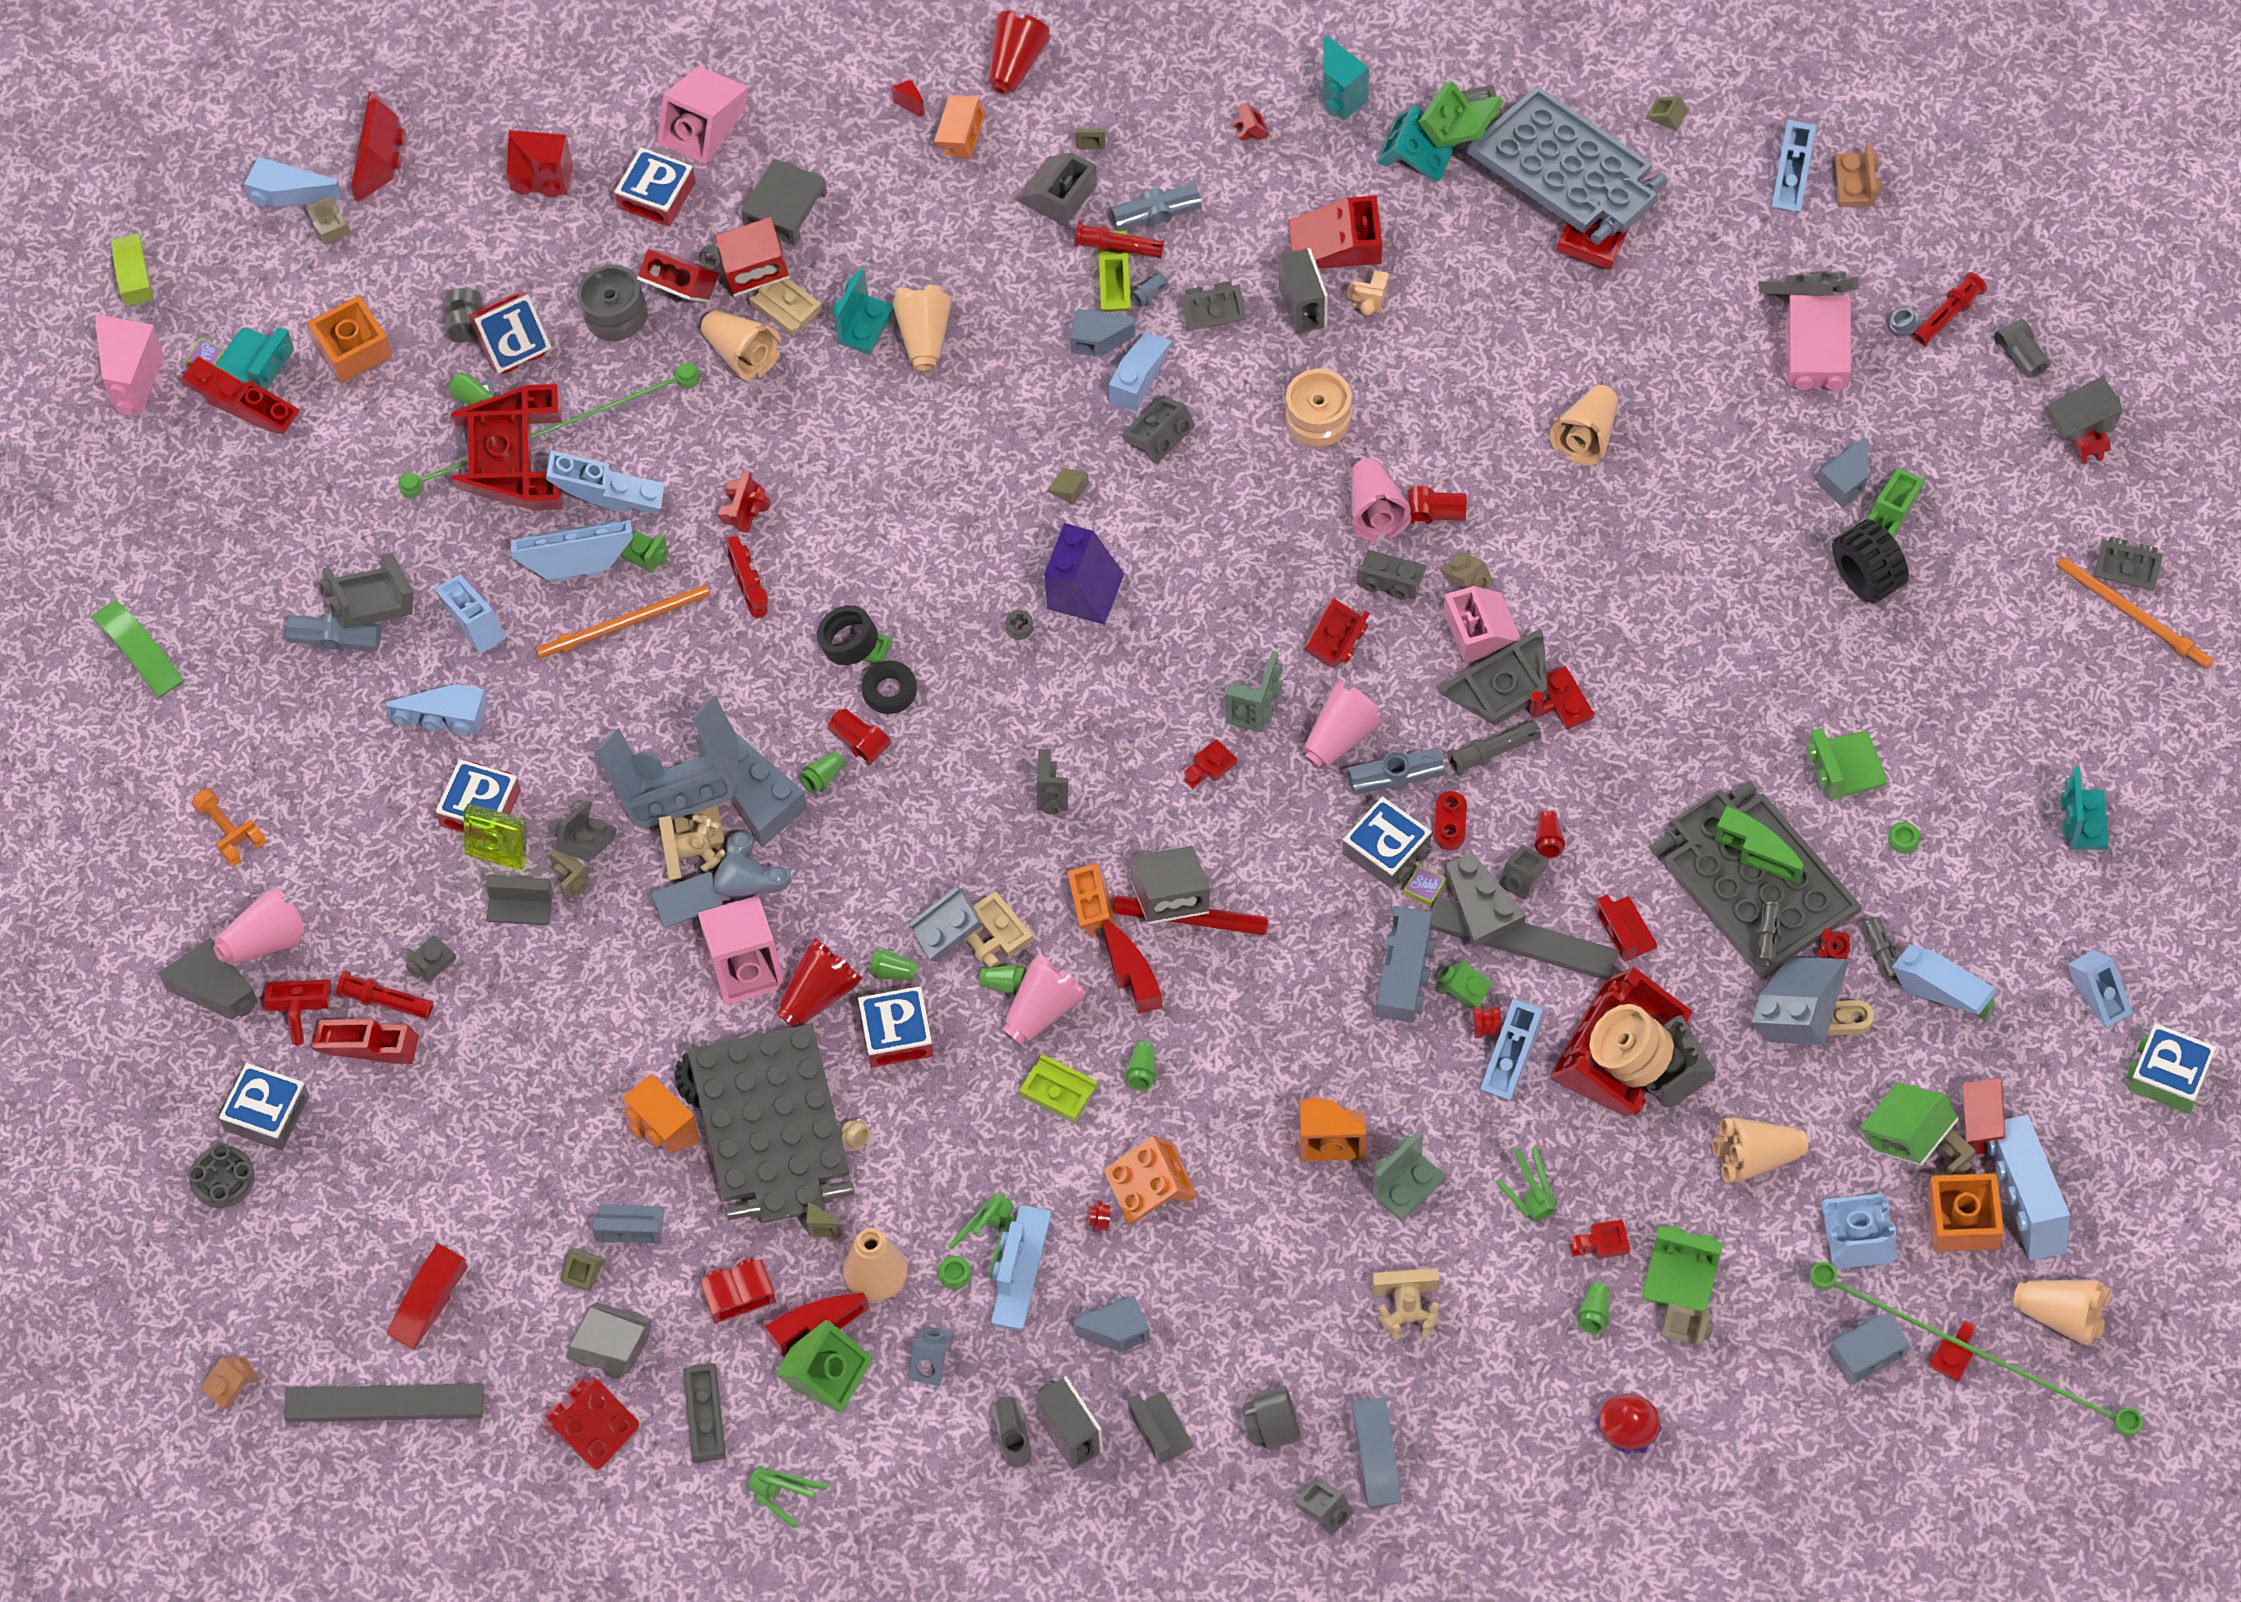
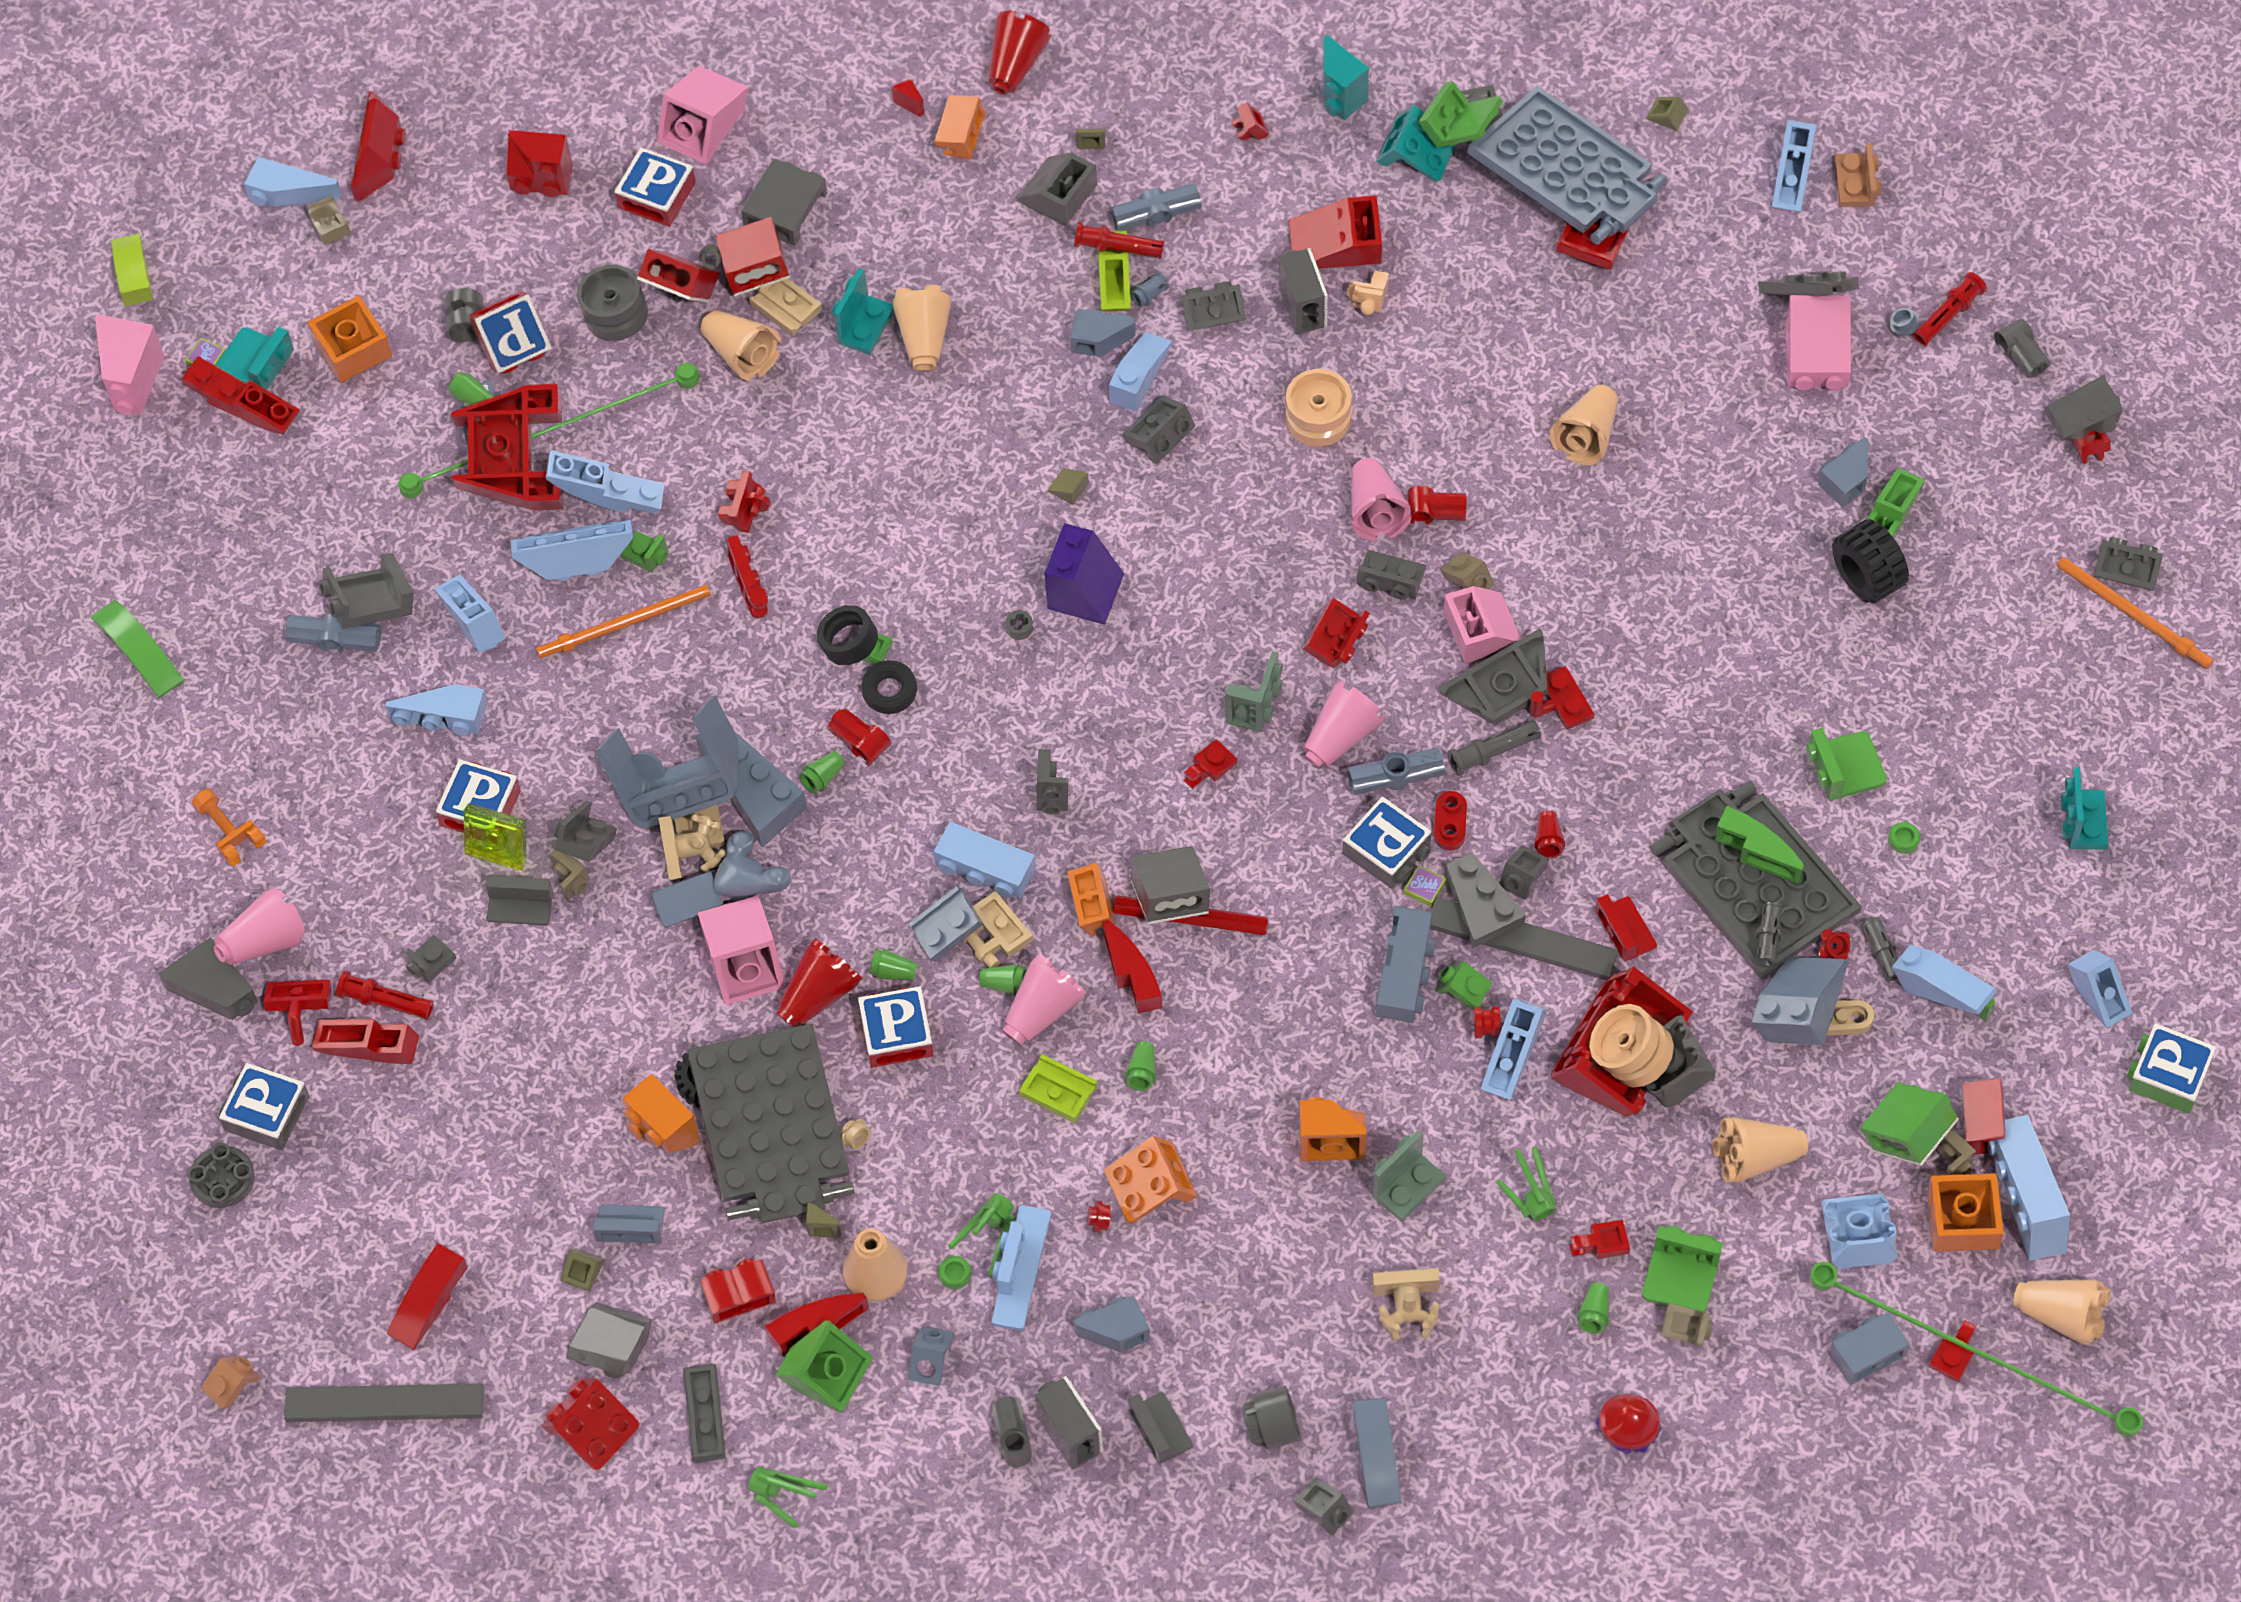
(984, 860): none -> light blue brick

